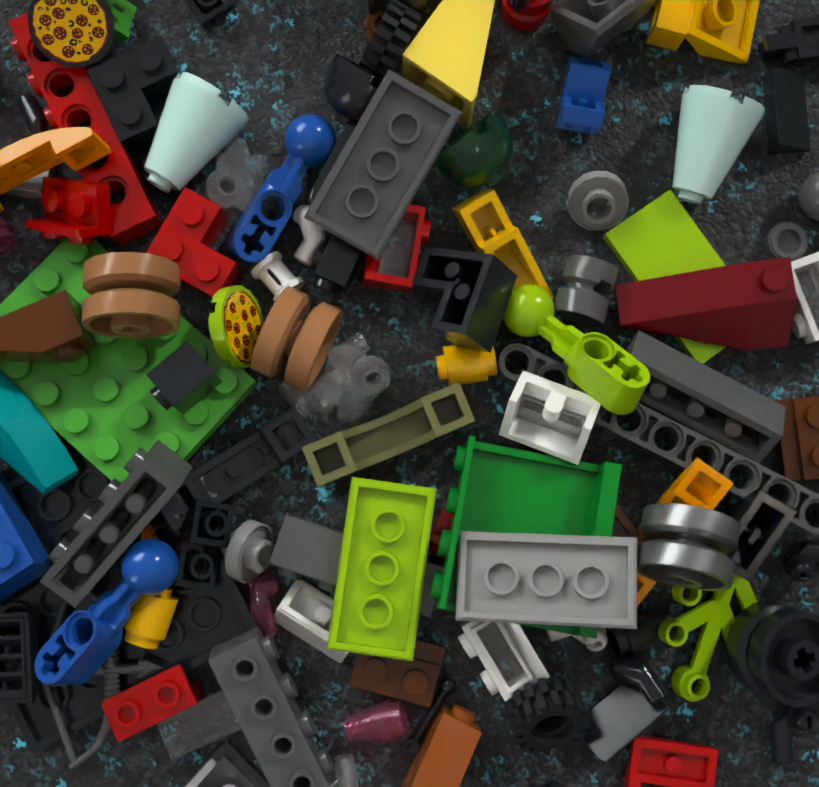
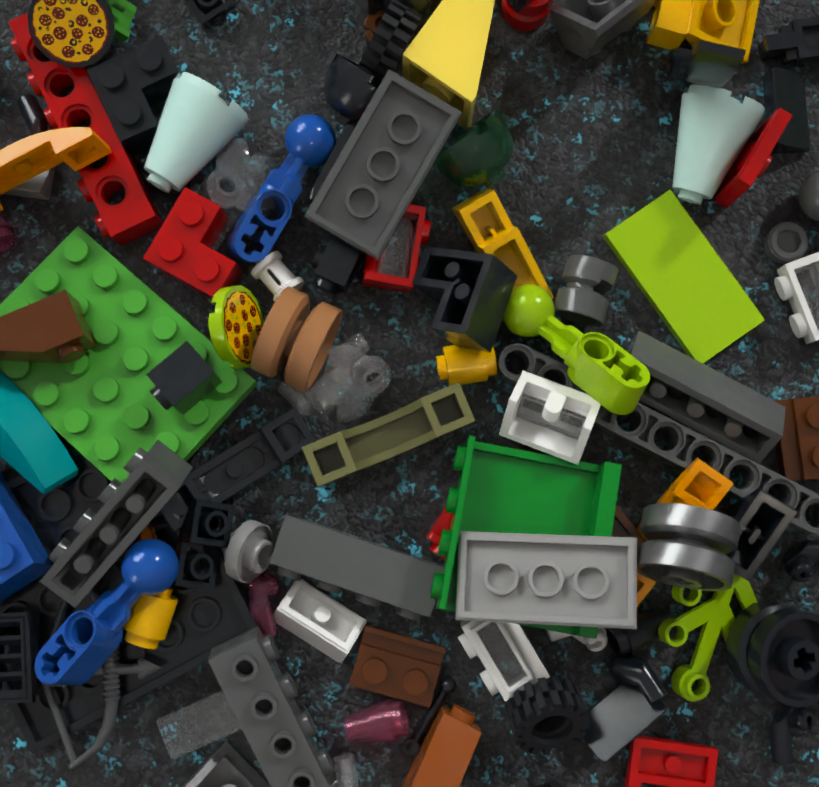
(73, 210): red bracket -> none
(131, 295): medium nougat wheel -> none
(151, 702): red bracket -> none
(312, 234): white arm -> none
(381, 569): lime tile -> none
(583, 95): blue brick -> none
(598, 200): light grey plate -> none
(705, 63): none -> black slope
(727, 306): dark red wedge -> none
(753, 158): none -> red plate

